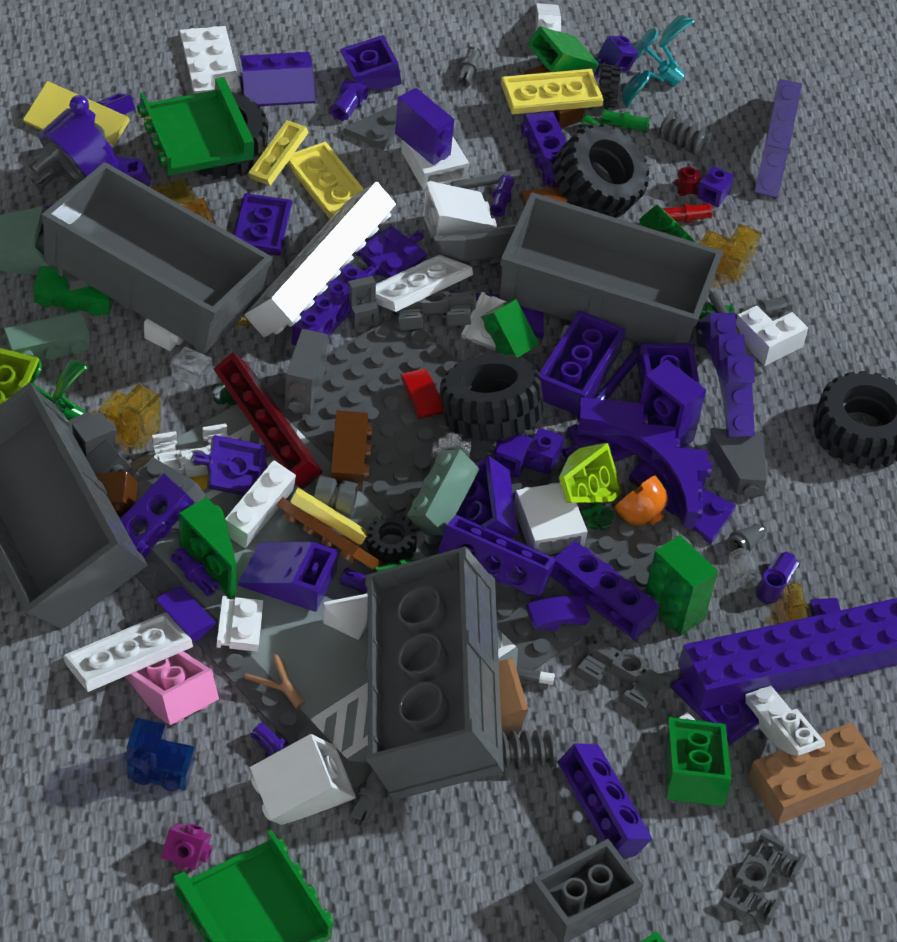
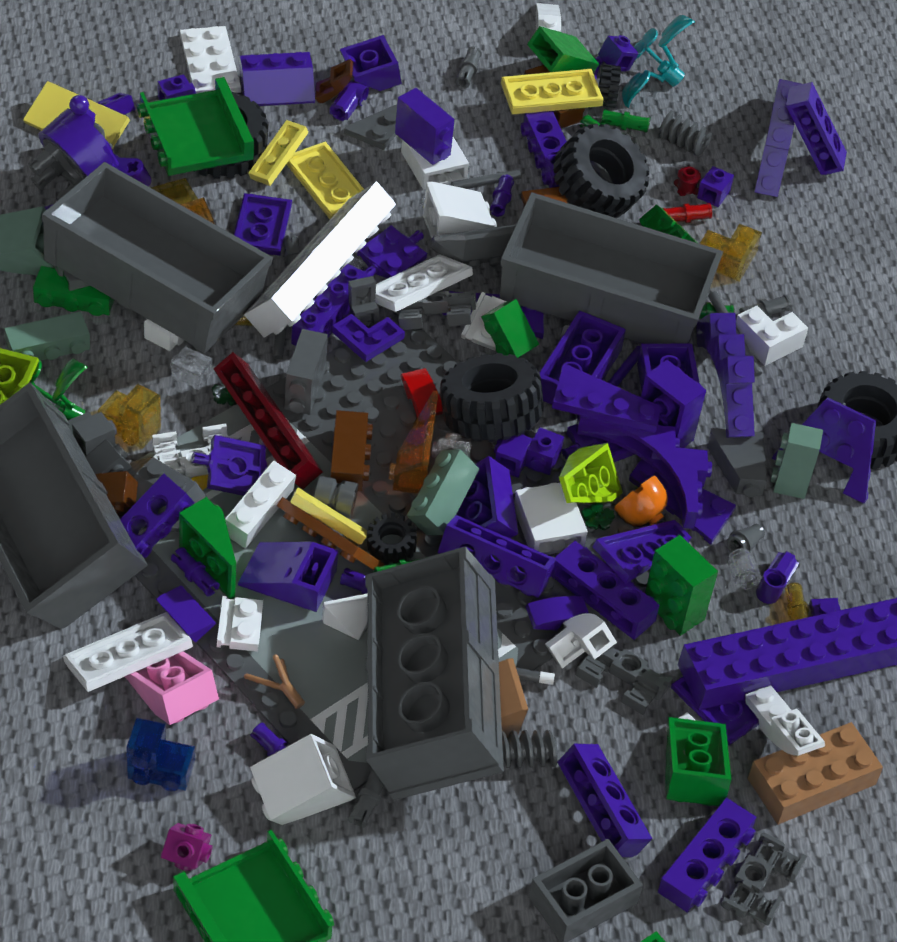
(175, 87): none -> dark purple brick
(339, 78): none -> reddish brown slope
(368, 341): none -> dark purple plate
(414, 454): none -> clear orange wedge
(581, 635): none -> white brick
(600, 400): none -> dark purple wing
(633, 551): none -> dark purple wing
(727, 820): none -> dark purple brick
(796, 460): none -> sand green brick
(816, 128): none -> dark purple brick
(848, 439): none -> dark purple wing

